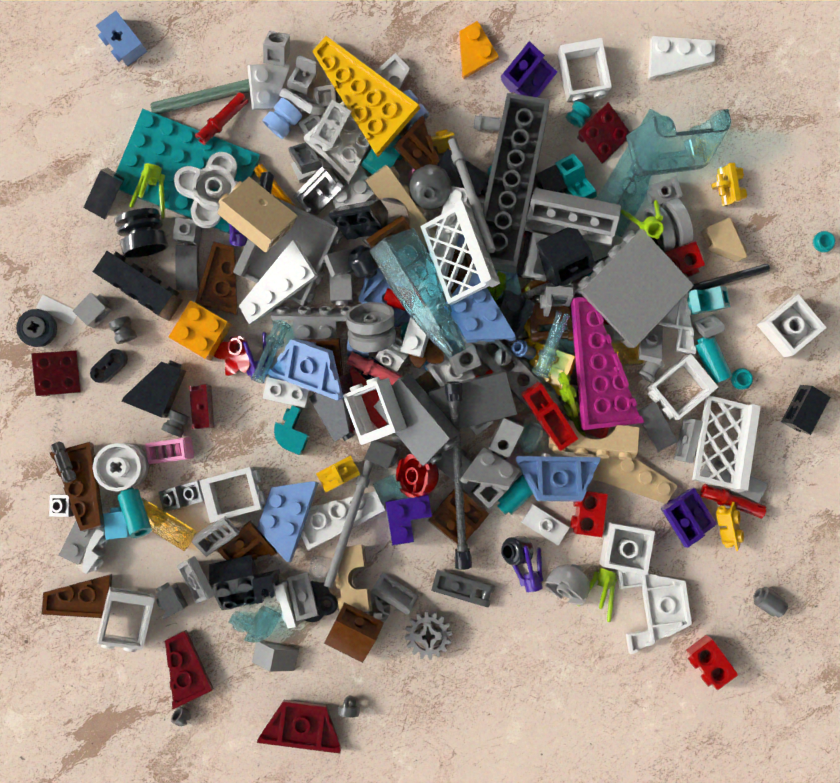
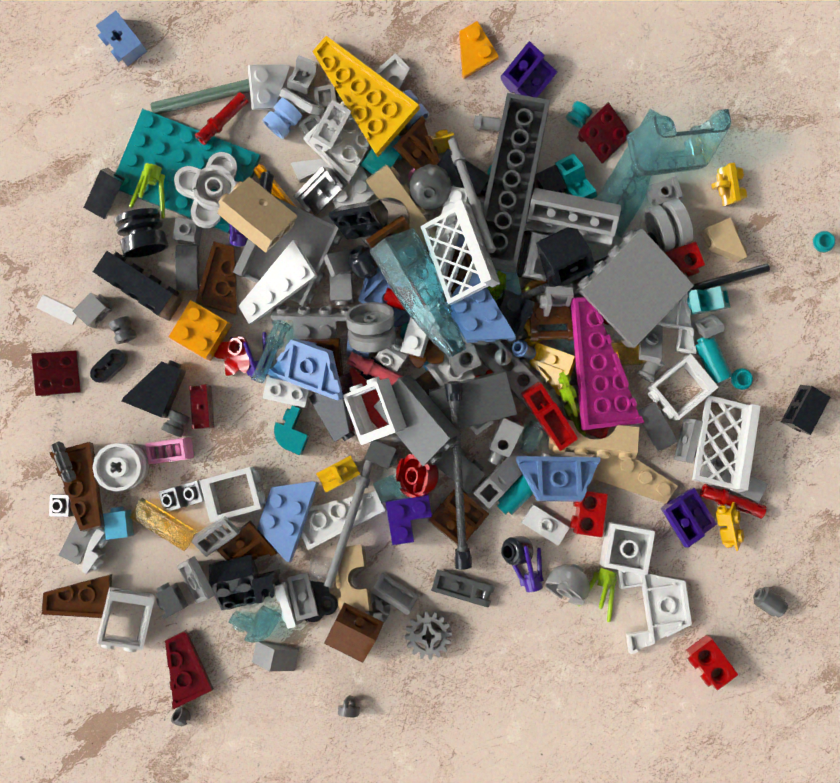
(42, 333): black wheel -> none
(134, 513): teal brick -> none
(276, 48): light grey brick -> none
(301, 727): dark red wing -> none
(305, 158): dark grey plate -> none
(490, 471): light grey wing -> none
(548, 354): clear light blue pin -> none
(580, 50): white window -> none
(651, 225): lime plant -> none
(678, 54): white wing -> none
(791, 326): white brick -> none

